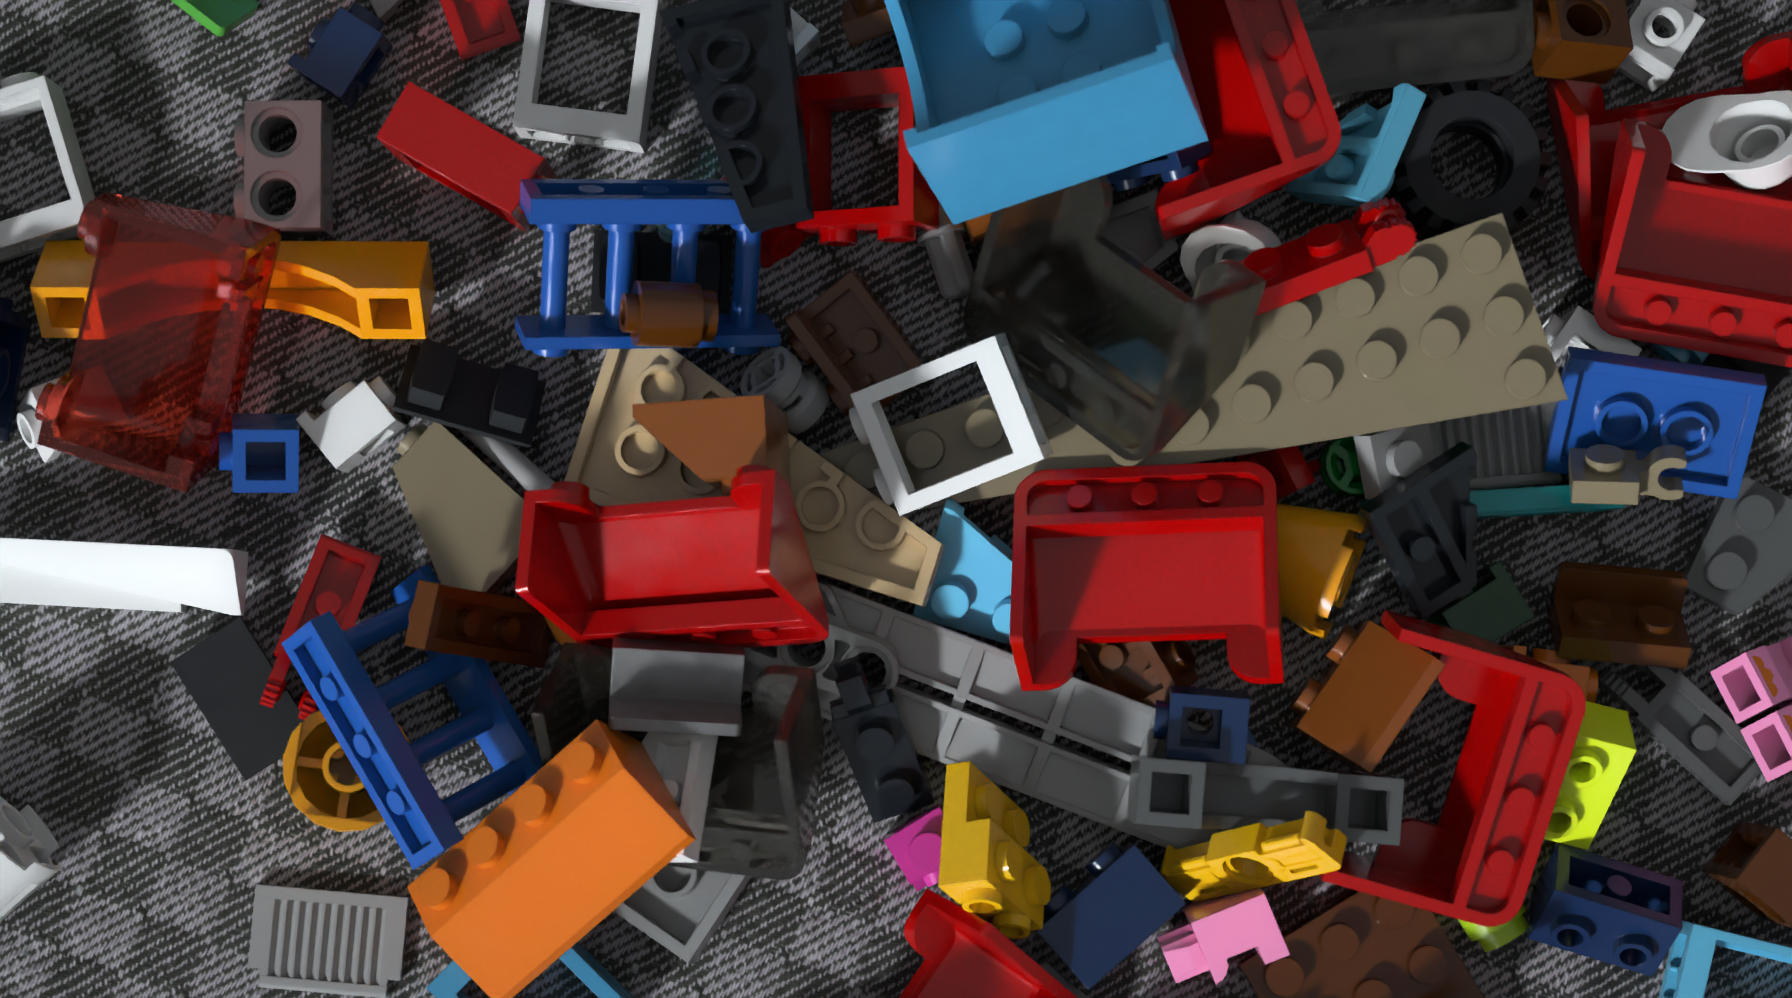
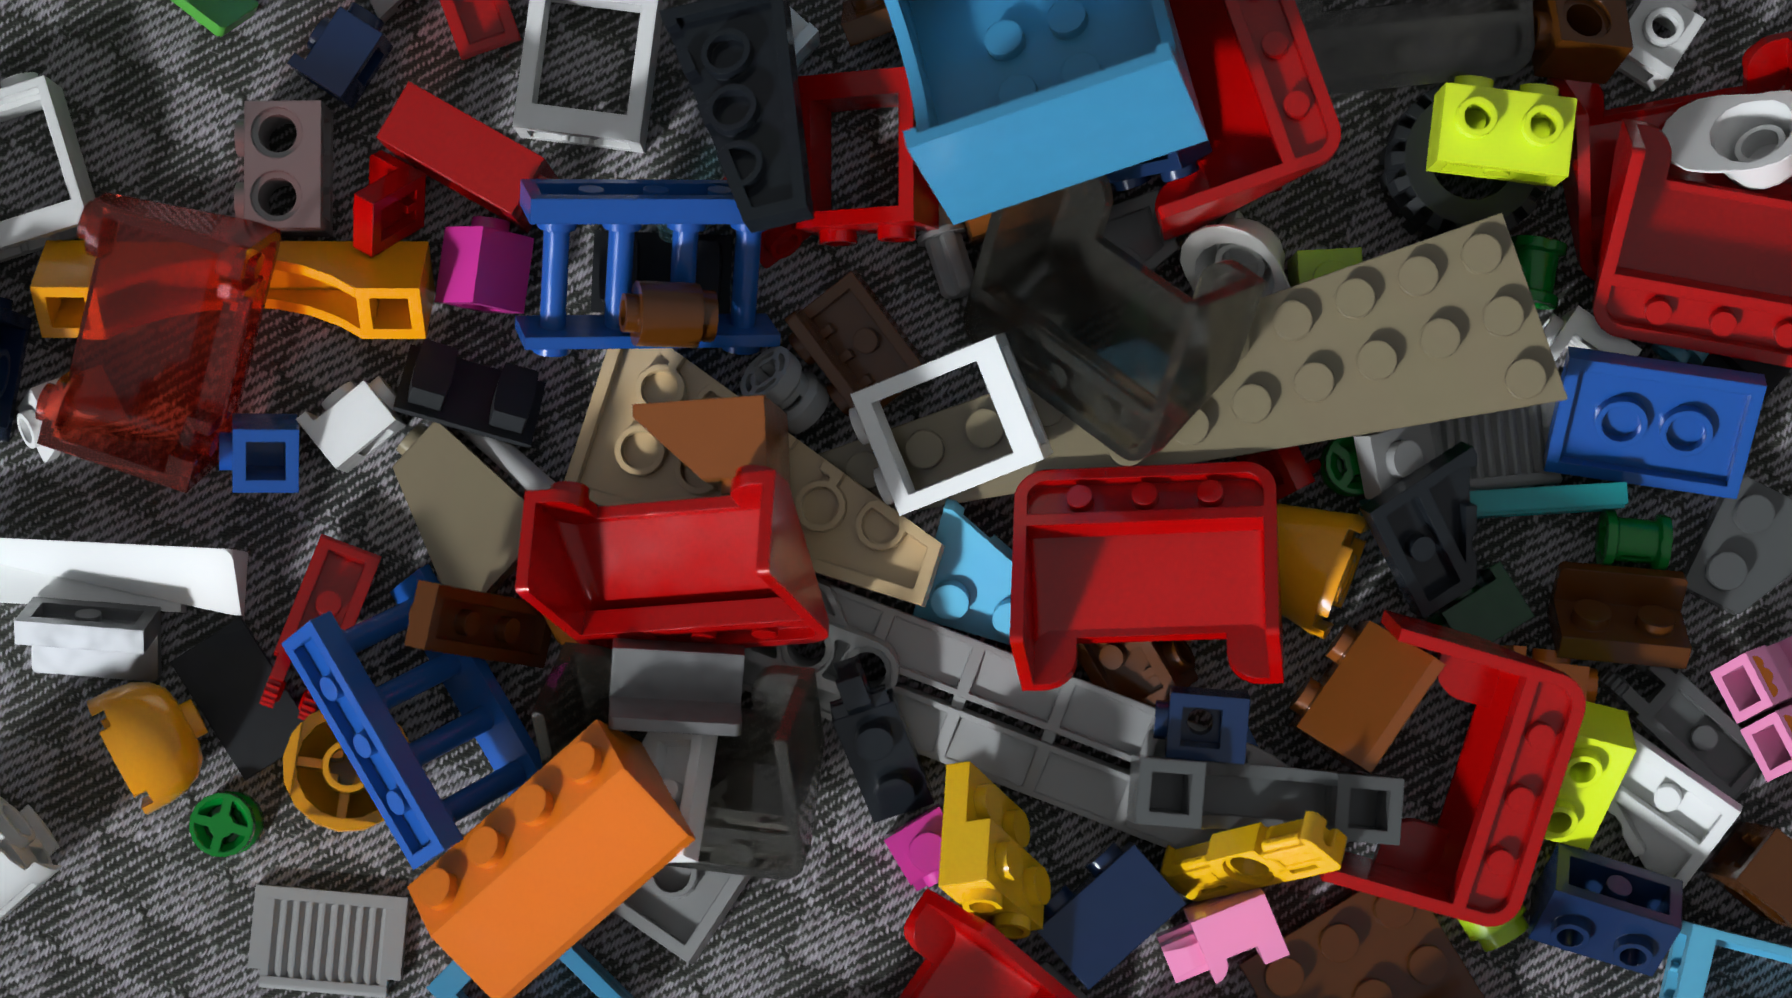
(91, 638): none -> flat silver panel
(151, 740): none -> light orange cylinder
(213, 822): none -> green wheel
(389, 205): none -> red bracket
(484, 267): none -> dark pink brick
(1332, 253): red hinge -> none
(1366, 153): medium azure wing -> none
(1501, 131): none -> neon yellow brick
(1539, 264): none -> green bush
(1617, 477): dark tan plate -> none
(1633, 540): none -> green bush
(1670, 812): none -> white wing

